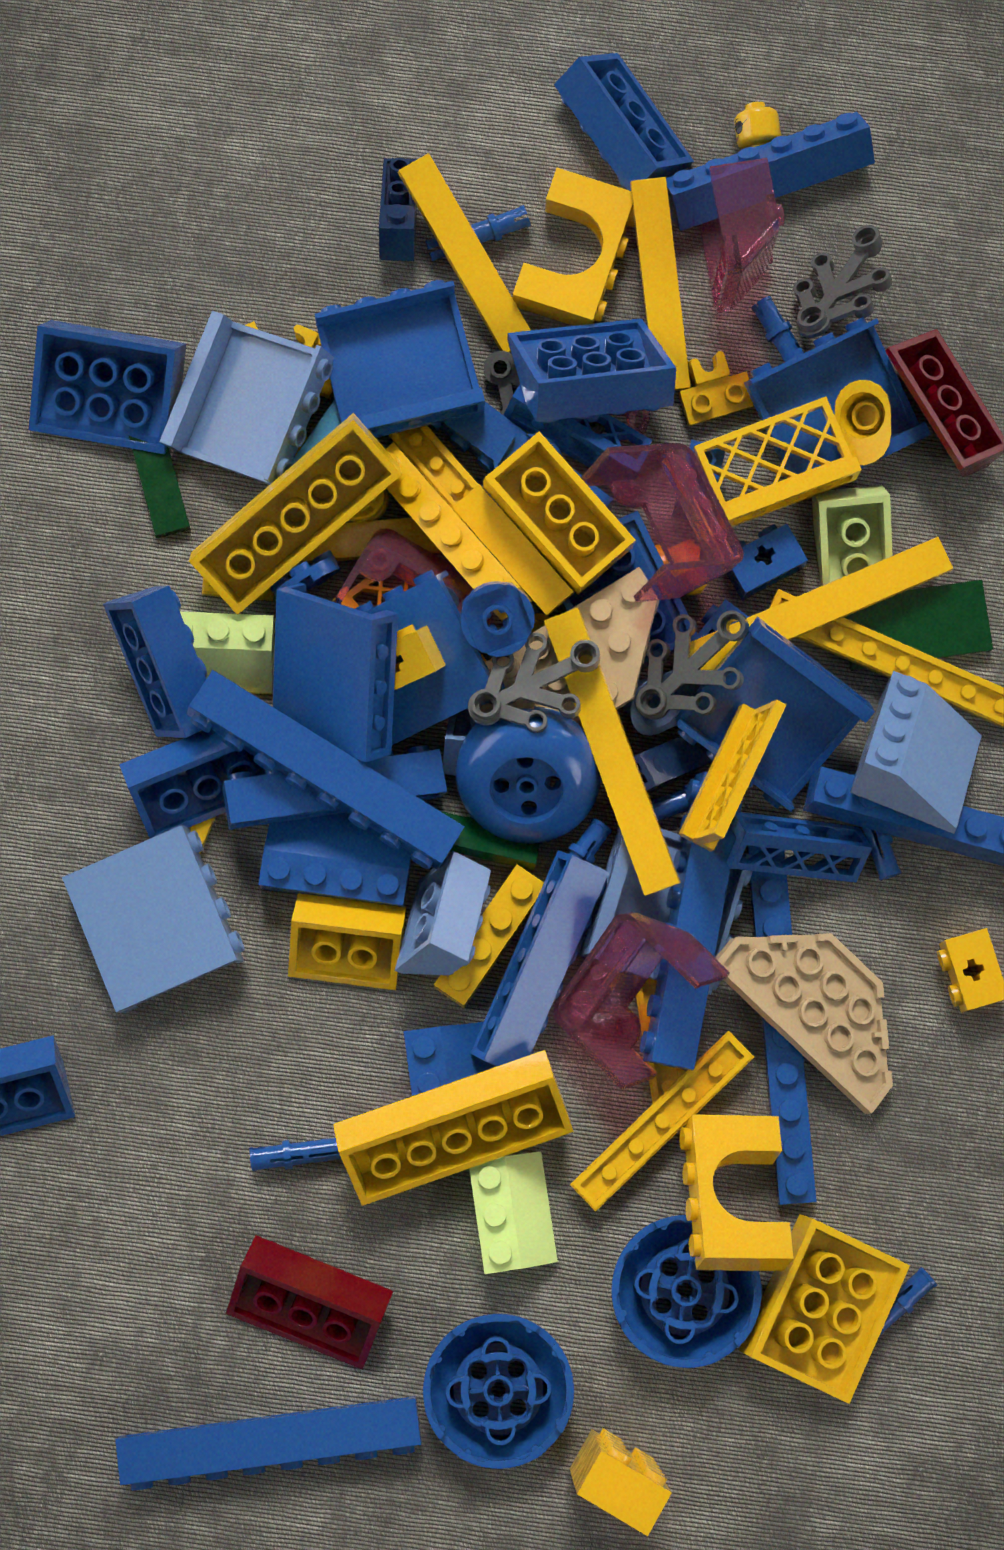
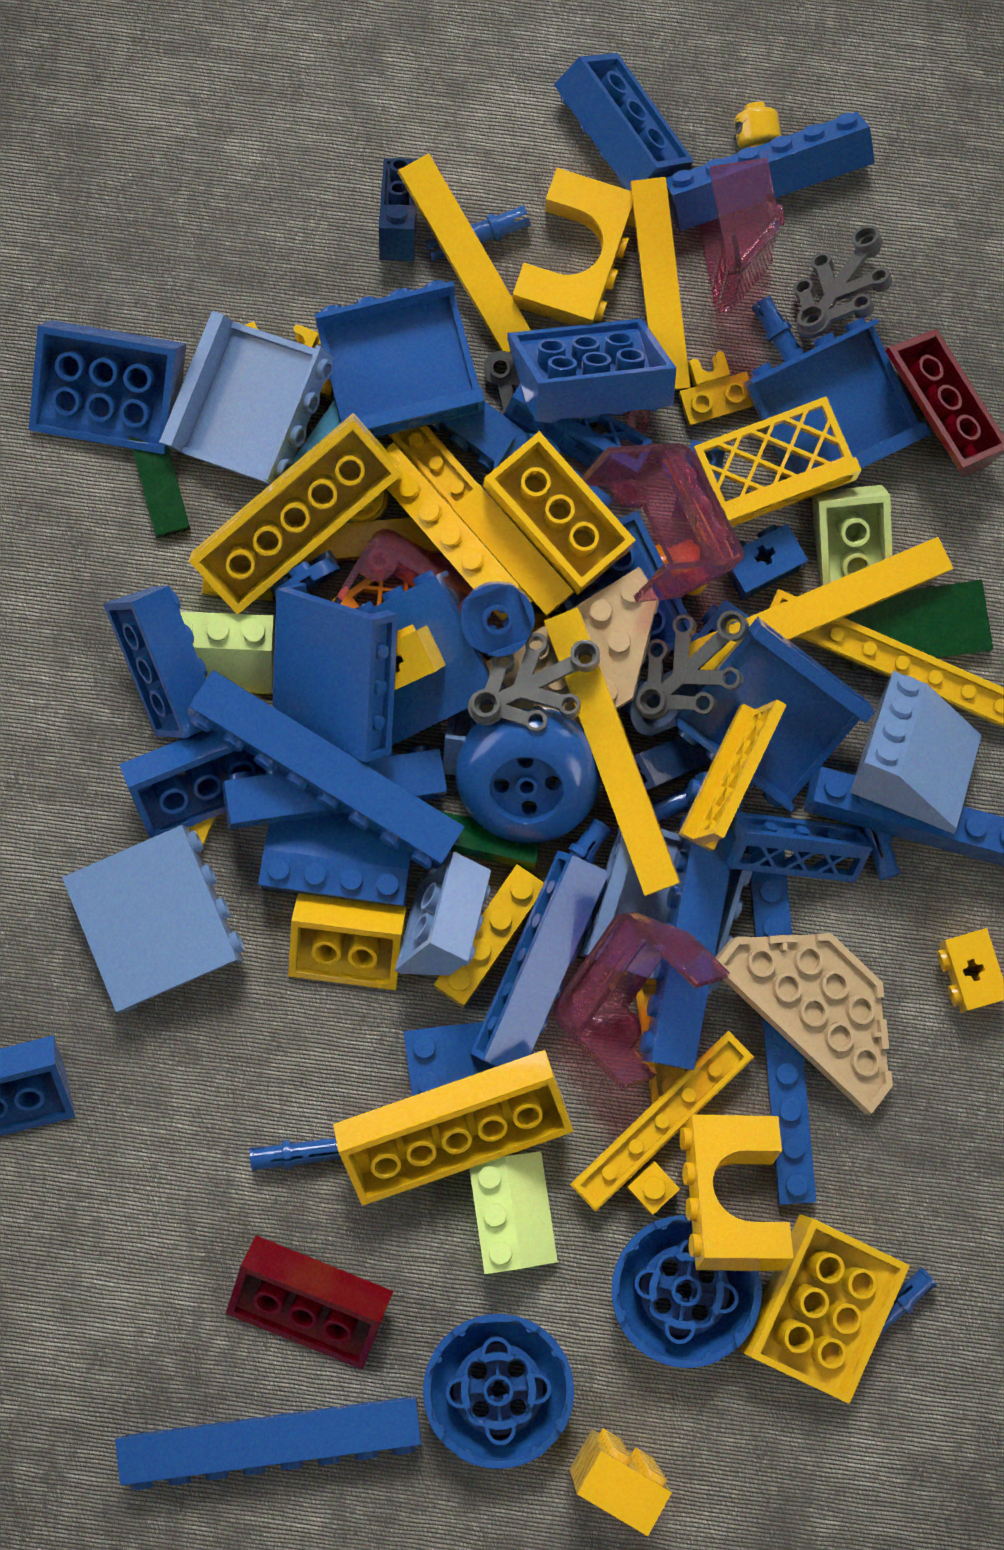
(652, 1188): none -> yellow brick
(864, 420): yellow piece -> none

